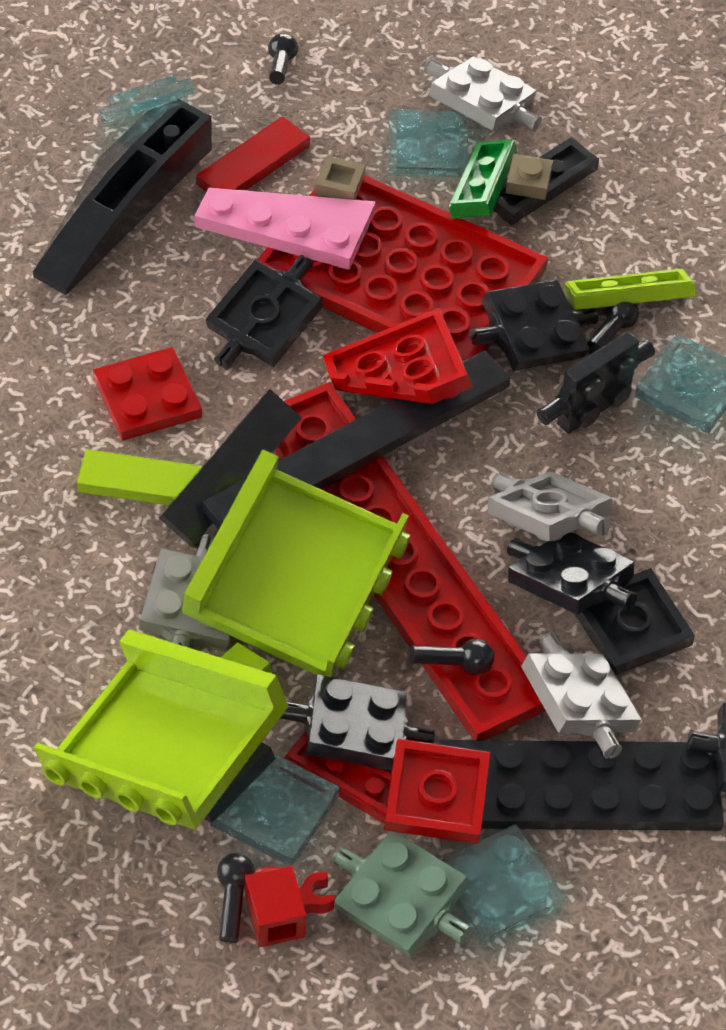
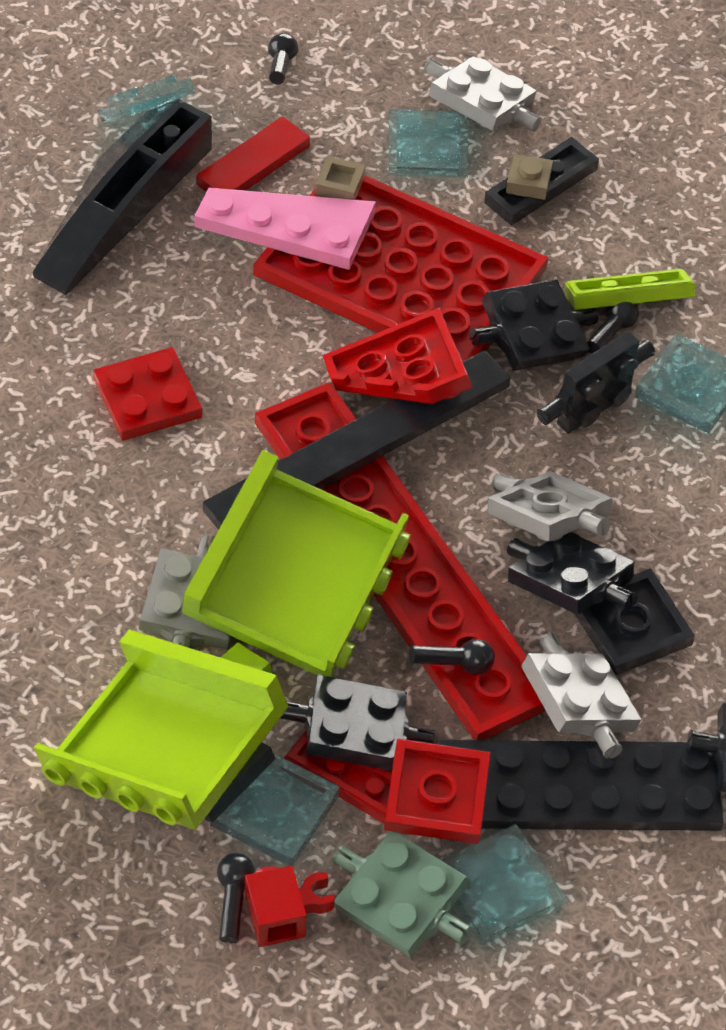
(133, 477): lime tile -> none
(232, 462): black tile -> none
(264, 312): black plate -> none
(482, 179): green tile -> none

